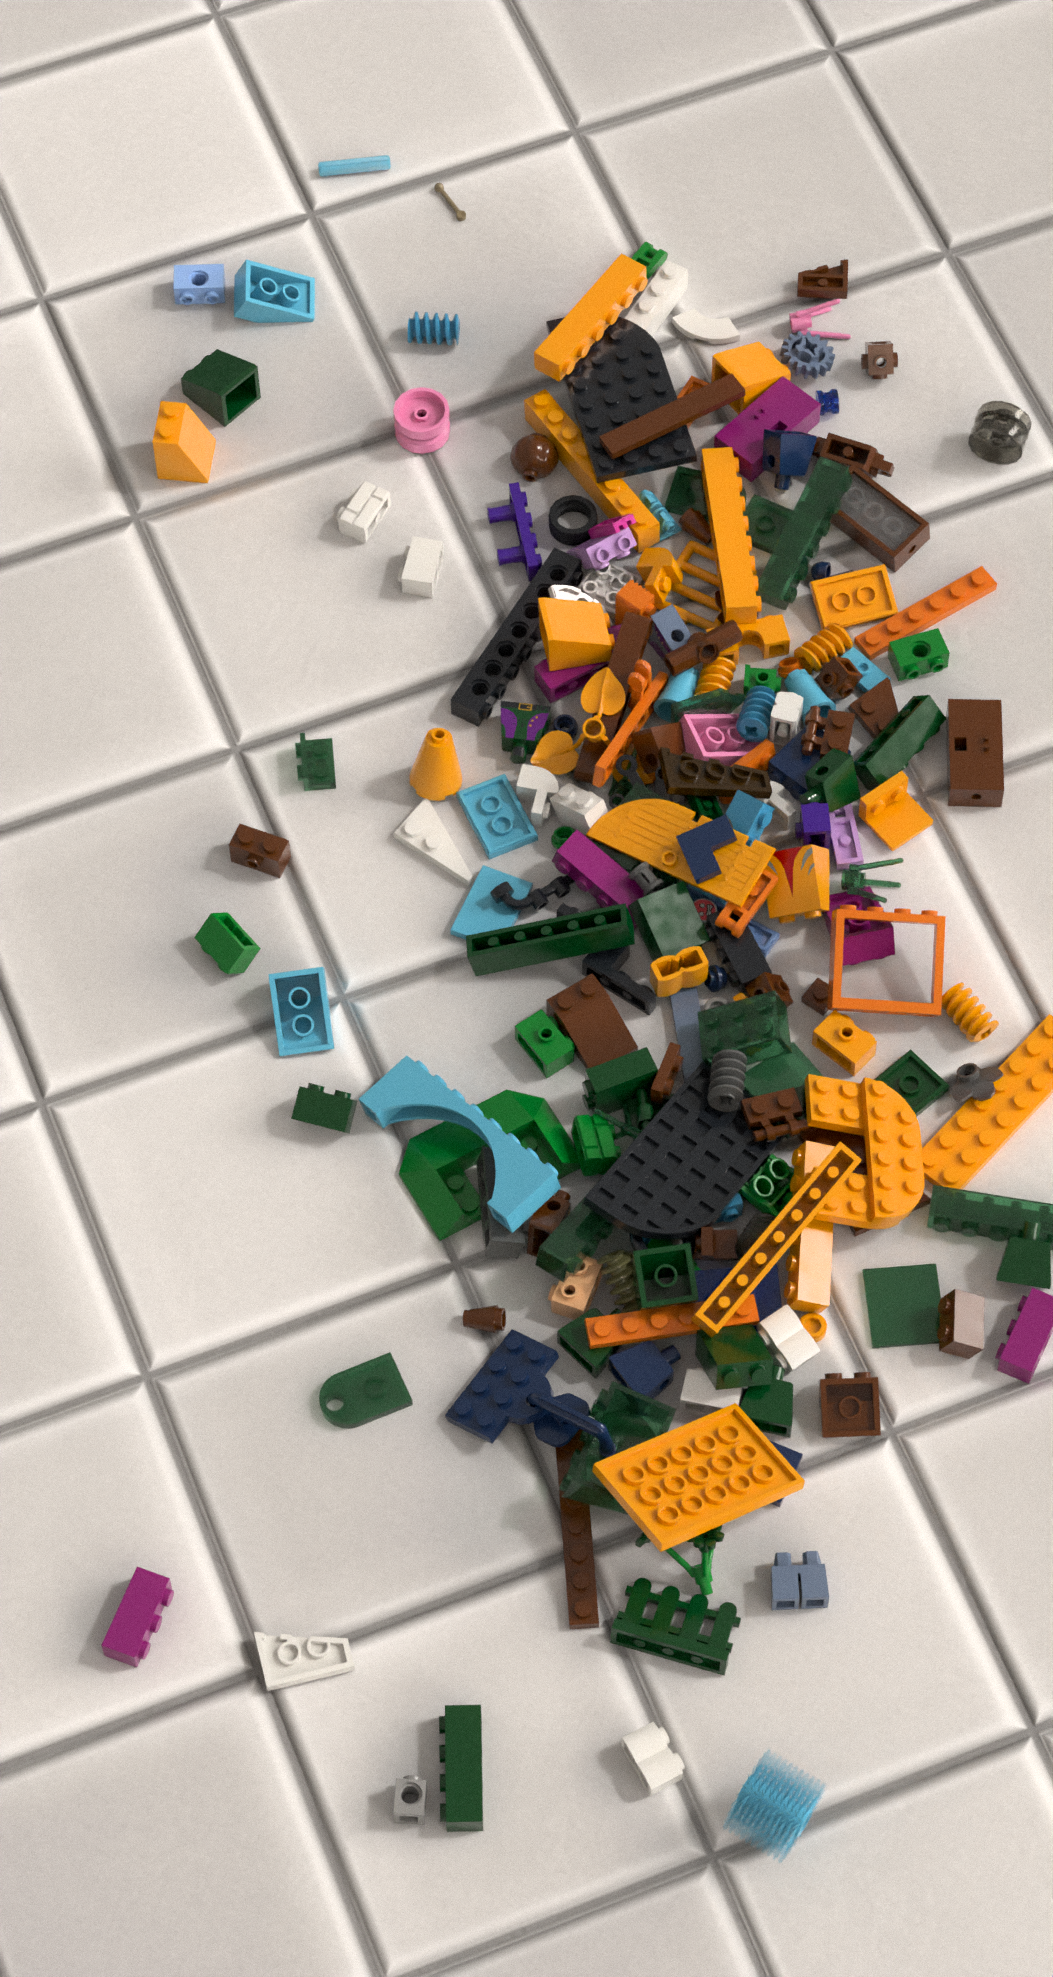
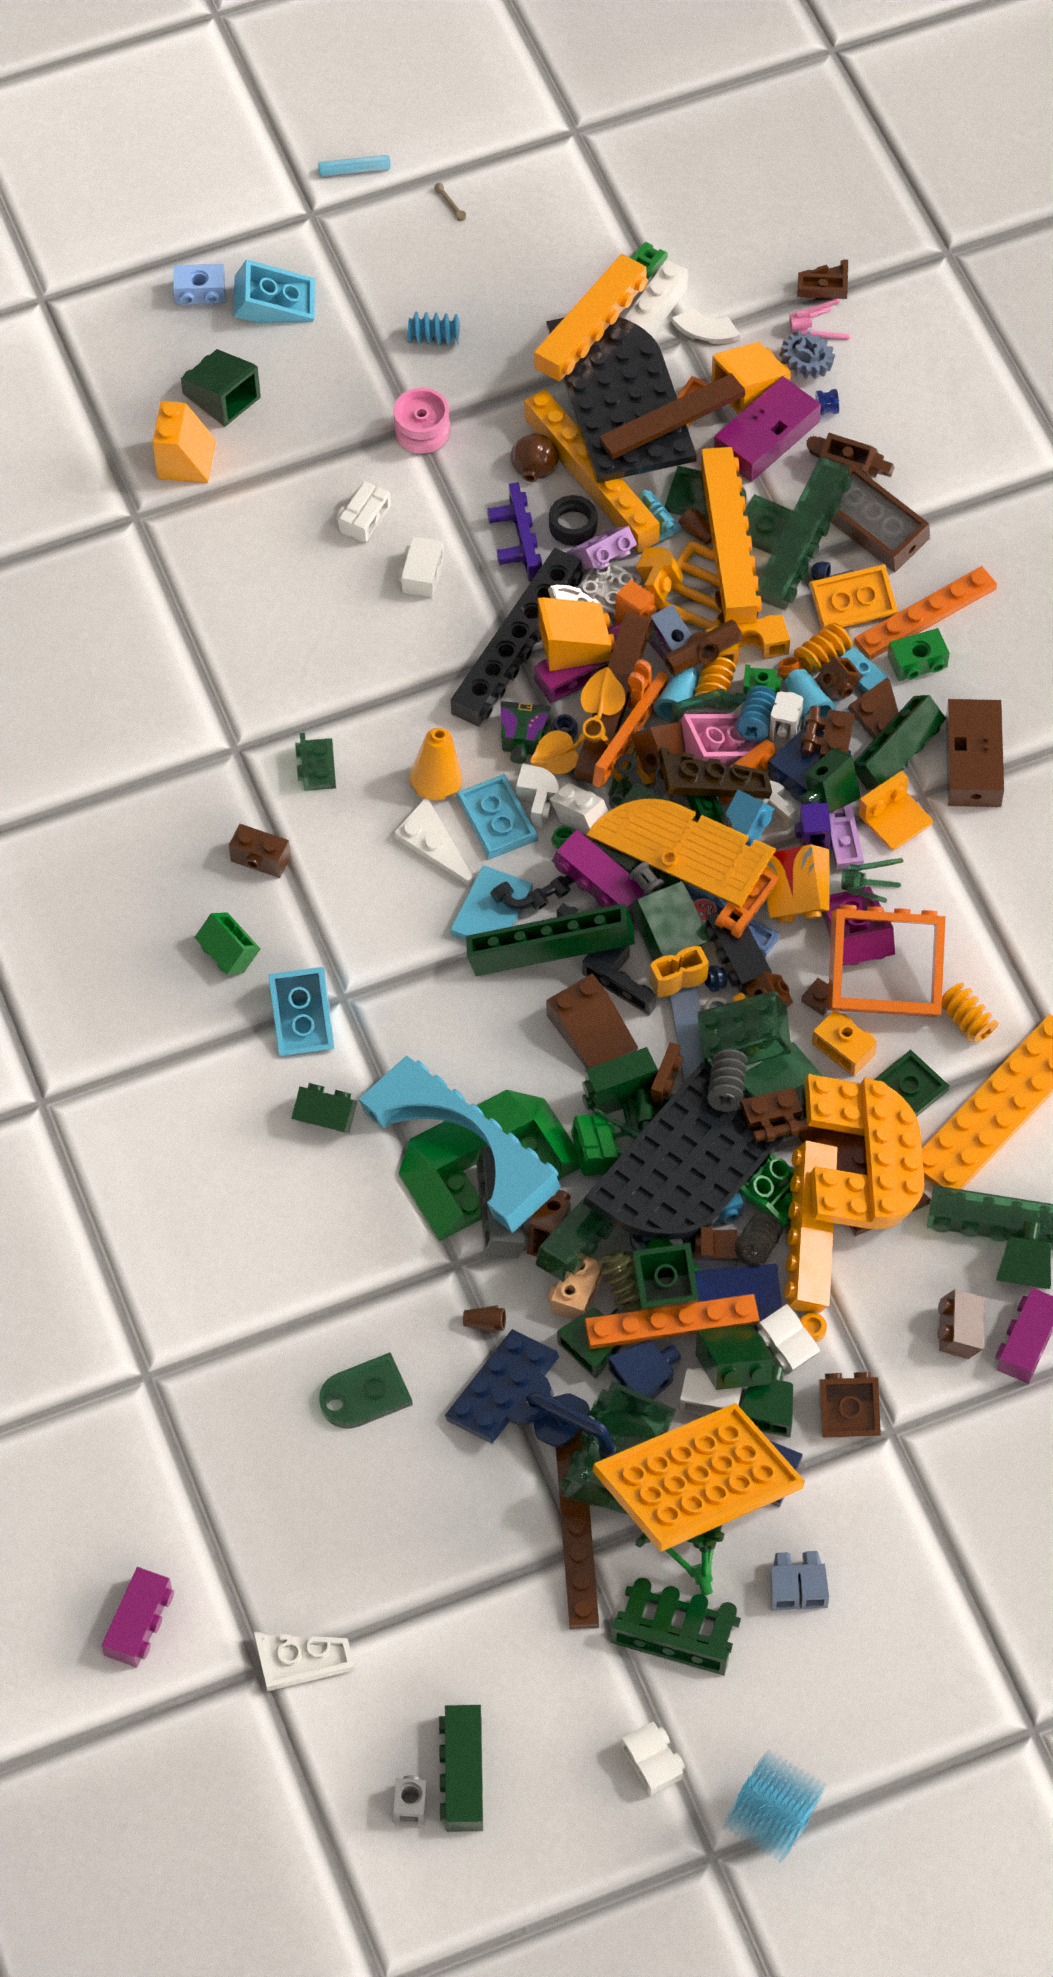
(545, 1043): green brick -> none
(611, 526): dark pink tile -> none
(701, 842): dark blue tile -> none
(775, 1239): light orange brick -> none
(786, 454): dark blue torso -> none
(878, 350): reddish brown brick -> none
(902, 1305): clear green piece -> none
(975, 1082): dark grey plate -> none
(1000, 432): clear smoke wheel -> none

